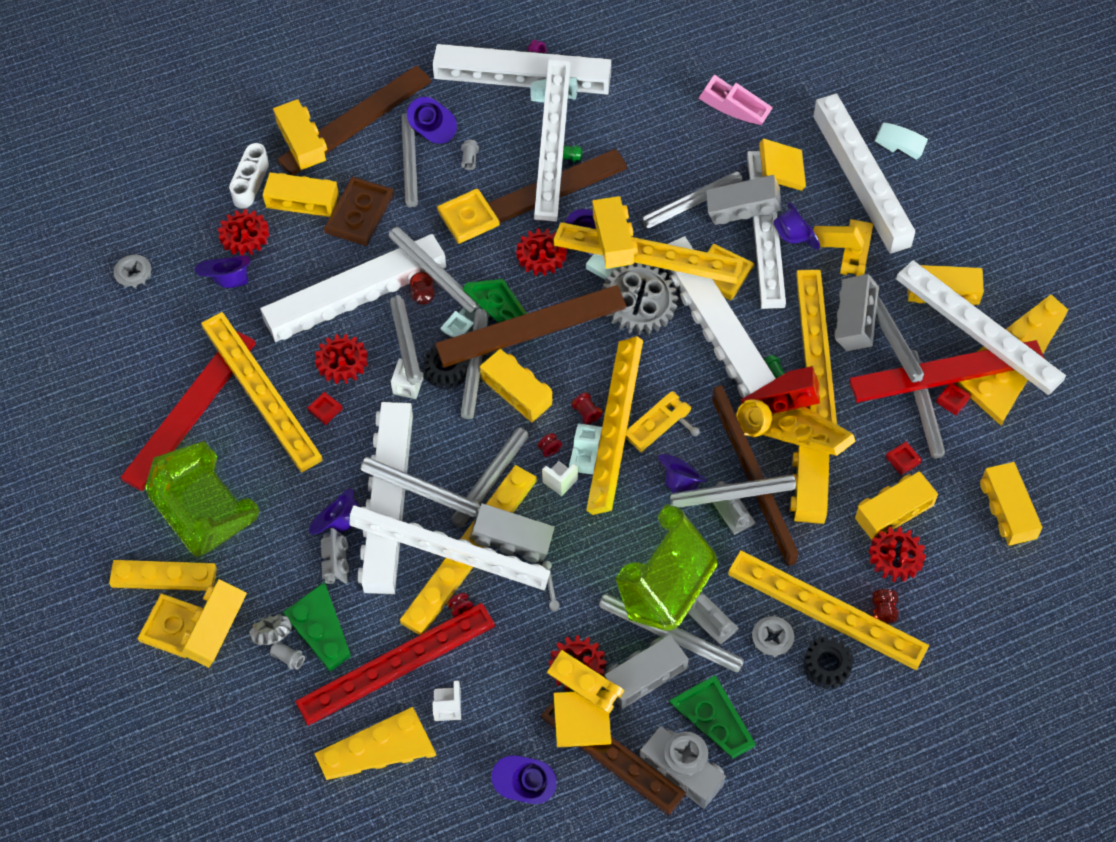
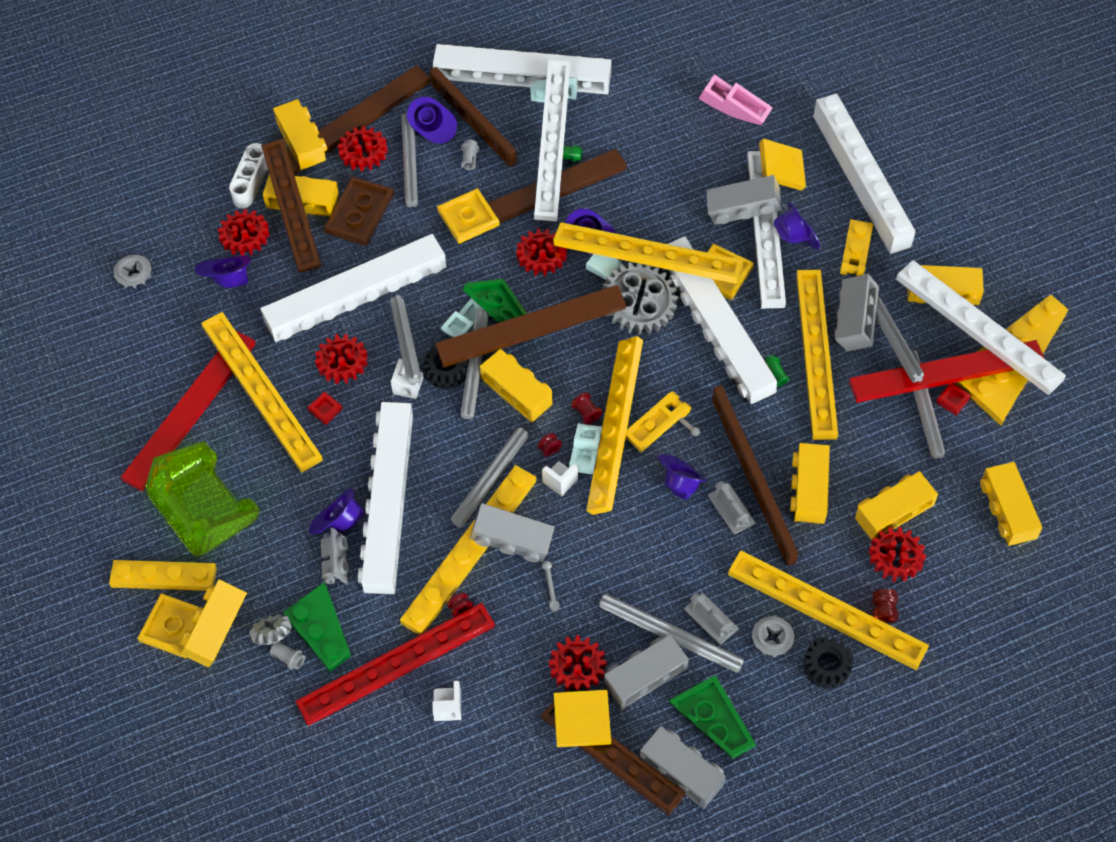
(291, 205): none -> reddish brown tile
(373, 145): none -> red gear
(385, 743): yellow wing -> none
(420, 486): light grey axle -> none
(422, 288): clear red wheel -> none
(432, 269): light grey axle -> none
(442, 545): white plate -> none
(473, 117): none -> reddish brown tile
(524, 779): dark purple piece -> none
(537, 46): magenta plate -> none
(584, 681): yellow plate -> none
(614, 232): yellow brick -> none
(672, 579): clear neon green windscreen -> none
(680, 742): light grey gear -> none
(687, 201): light grey axle -> none
(733, 491): light grey axle -> none
(754, 417): yellow hair -> none
(789, 391): red slope -> none
(809, 430): yellow wing -> none
(839, 236): yellow tile -> none
(897, 137): light aqua slope -> none
(903, 458): red tile -> none

